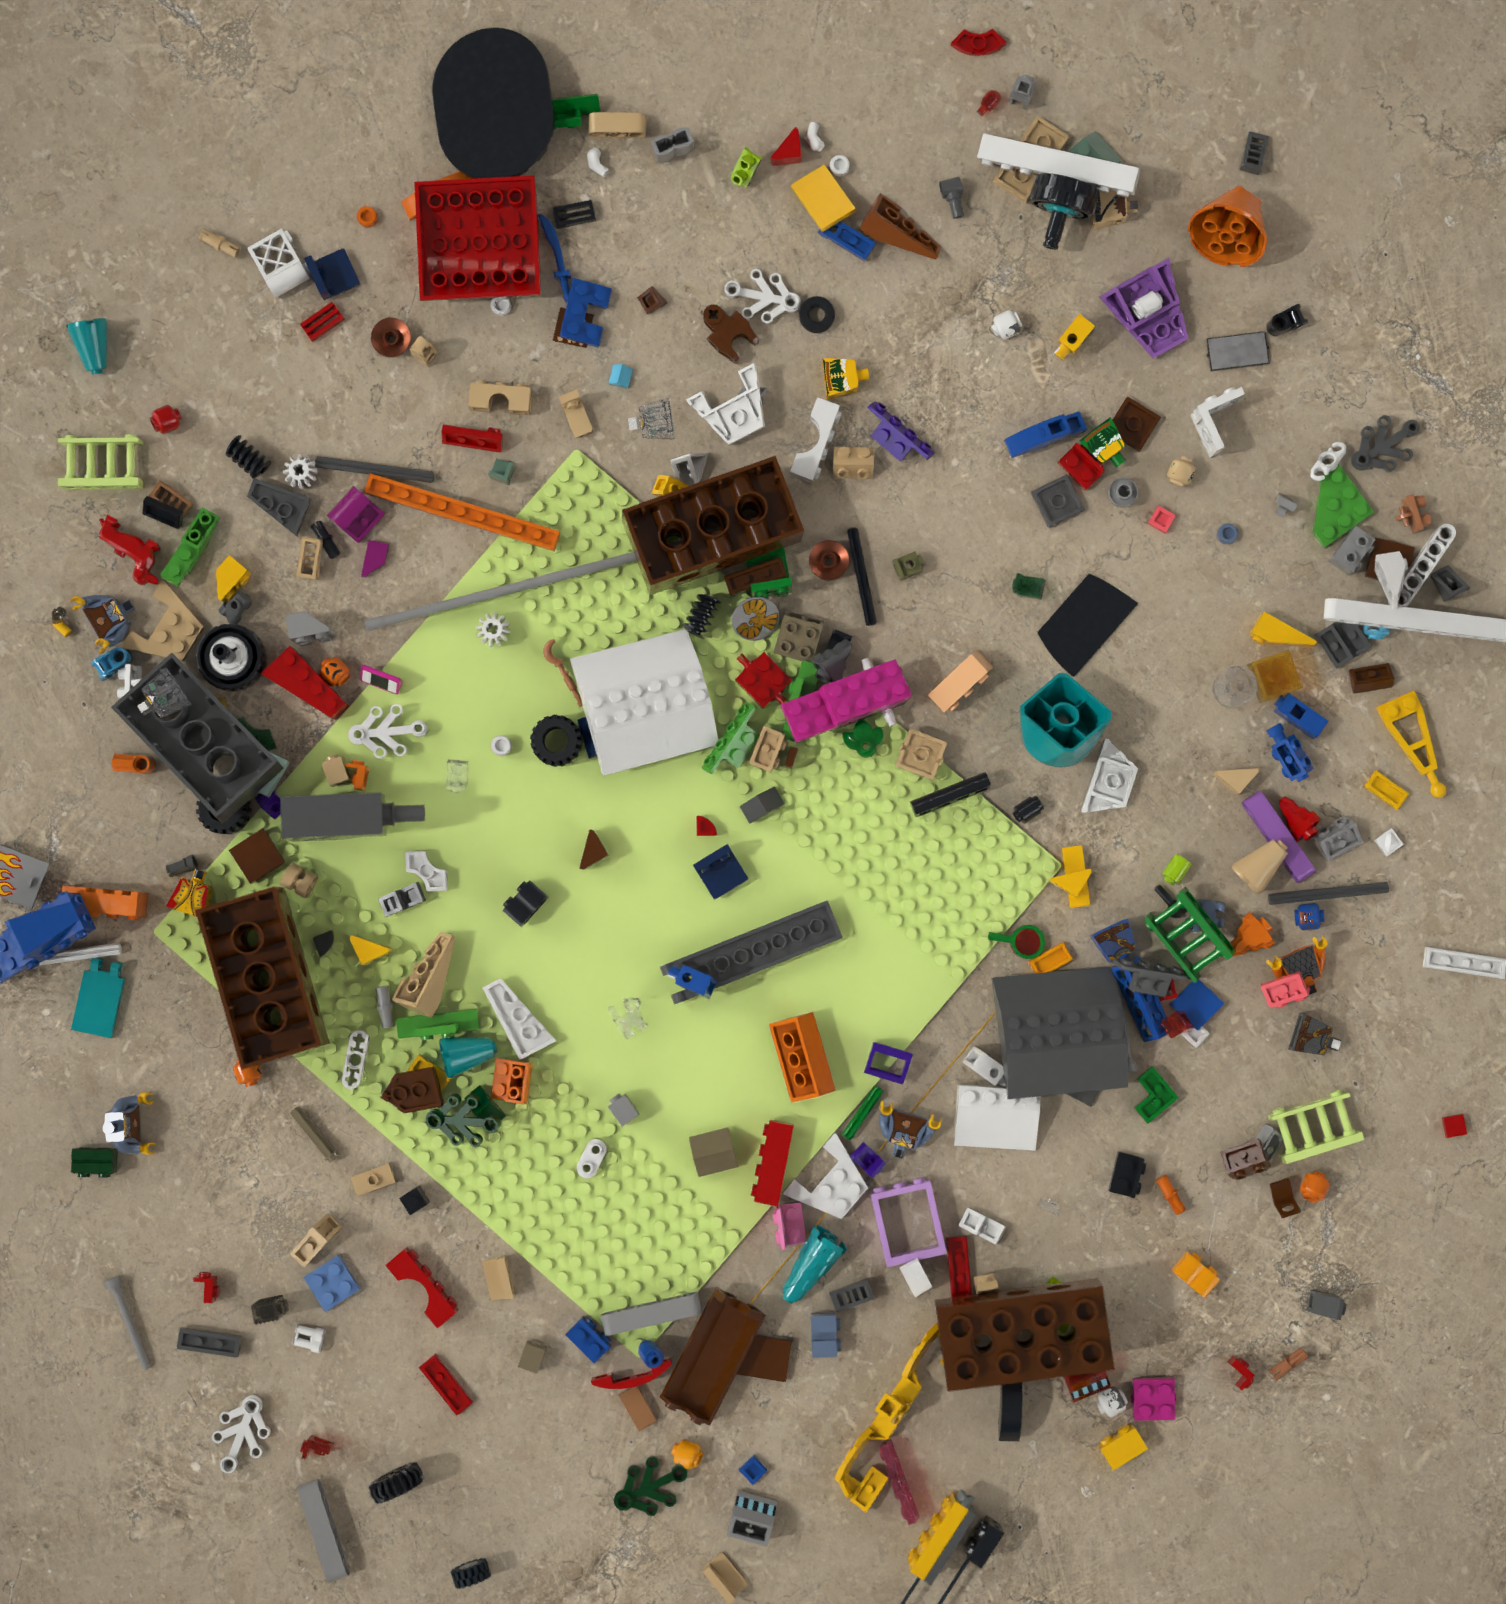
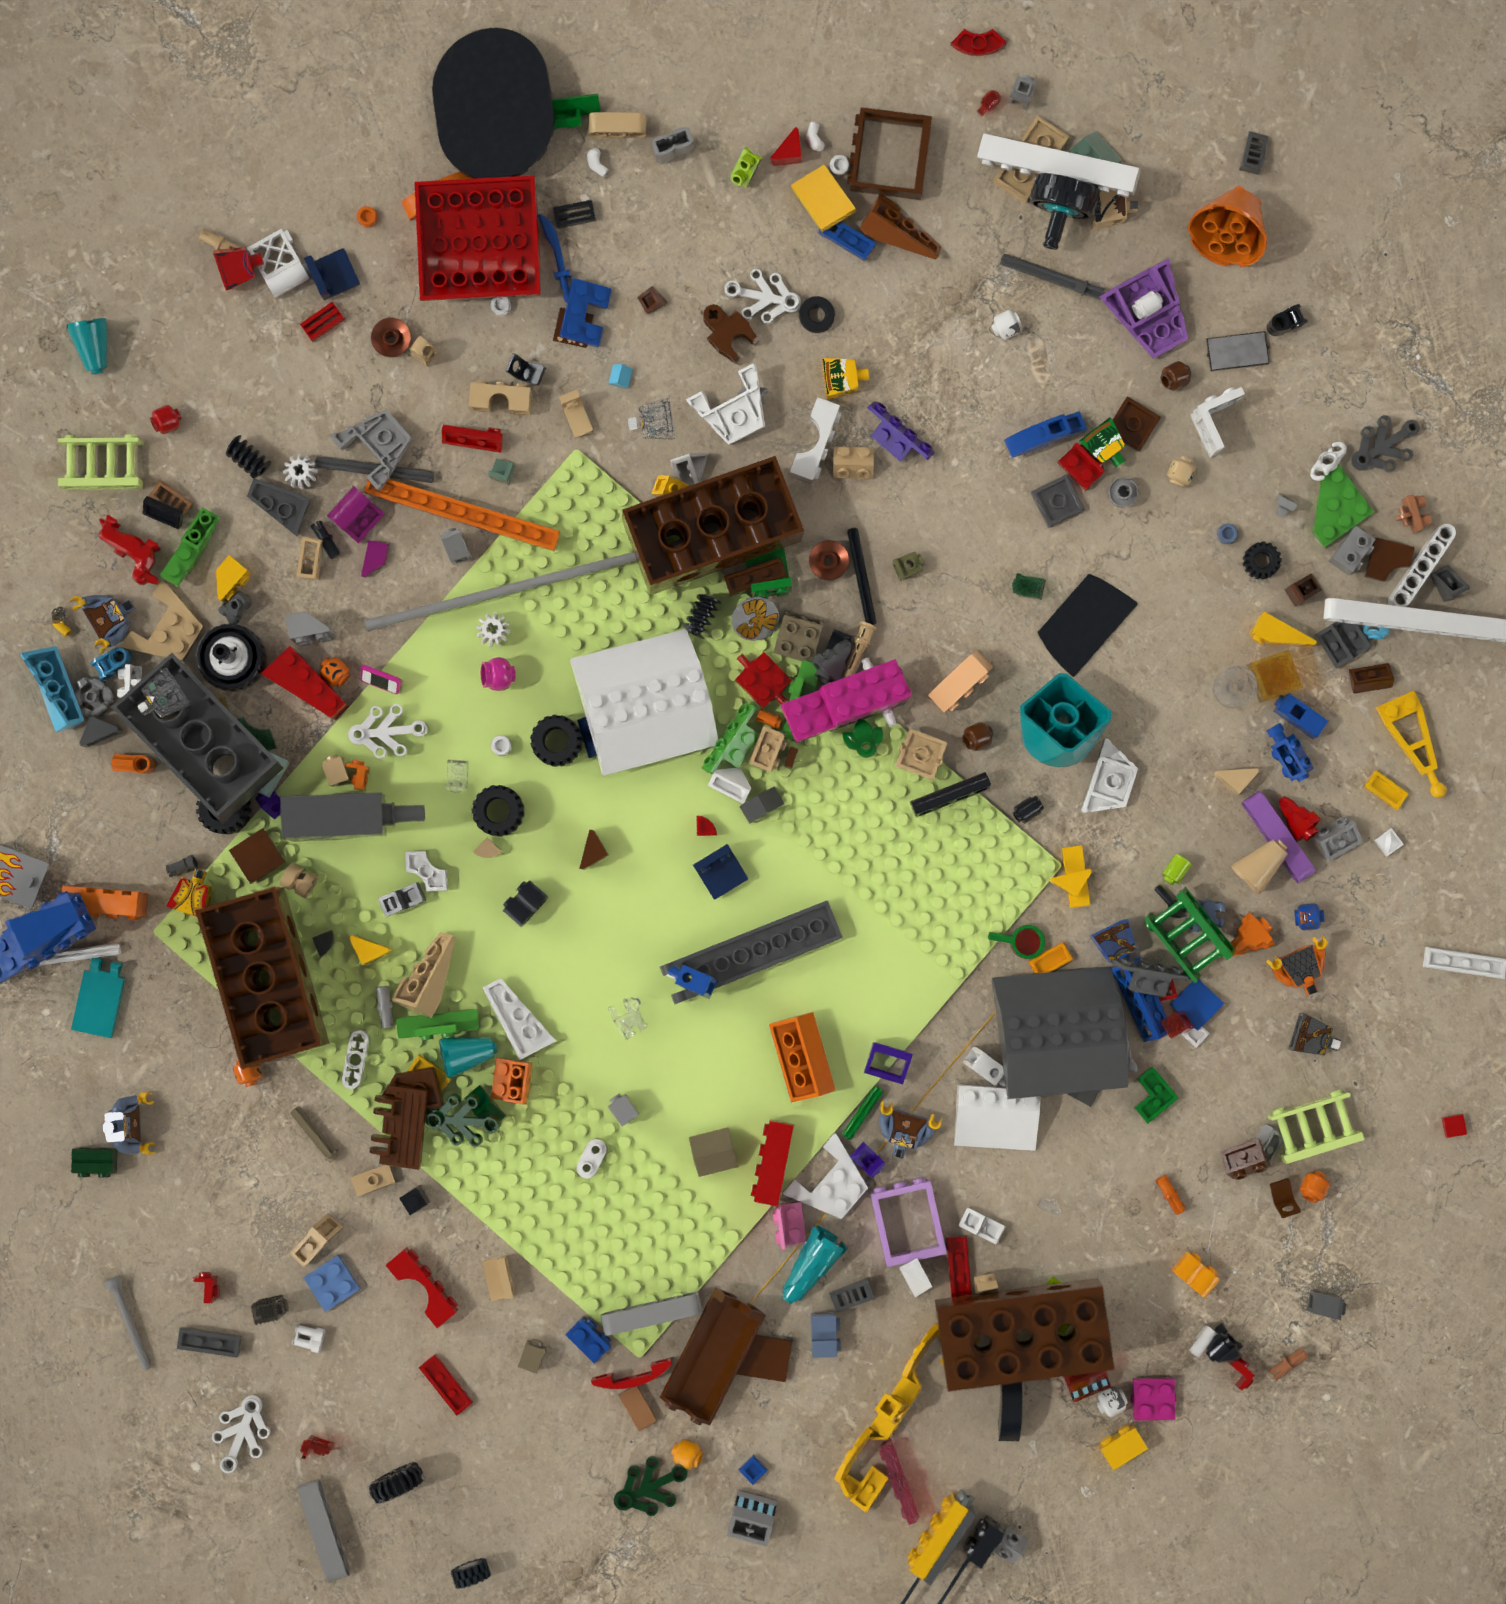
(55, 687): none -> medium azure wedge
(93, 696): none -> light grey piece
(98, 731): none -> dark grey slope
(236, 265): none -> red torso
(383, 438): none -> light grey wing
(405, 1124): none -> reddish brown hinge
(455, 546): none -> light grey slope
(480, 810): none -> black tyre
(487, 849): none -> tan tile
(497, 674): none -> dark pink piece
(526, 371): none -> black bracket
(558, 663): nougat piece -> none
(650, 1354): blue brick -> none
(724, 1577): tan panel -> none
(731, 783): none -> white slope
(769, 719): none -> orange pin
(861, 643): none -> tan pin
(893, 118): none -> reddish brown window
(951, 191): dark grey pin -> none
(977, 736): none -> reddish brown head
(1011, 1545): none -> light grey brick
(1052, 276): none -> dark grey axle
(1079, 330): yellow torso -> none
(1127, 1174): black bracket -> none
(1161, 519): coral tile -> none
(1175, 376): none -> reddish brown head
(1203, 1339): none -> white piece
(1223, 1346): none -> black brick
(1270, 551): none -> black tyre
(1285, 989): coral bracket -> none
(1302, 589): none -> reddish brown slope
(1328, 893): dark grey axle -> none
(1391, 572): white slope -> none

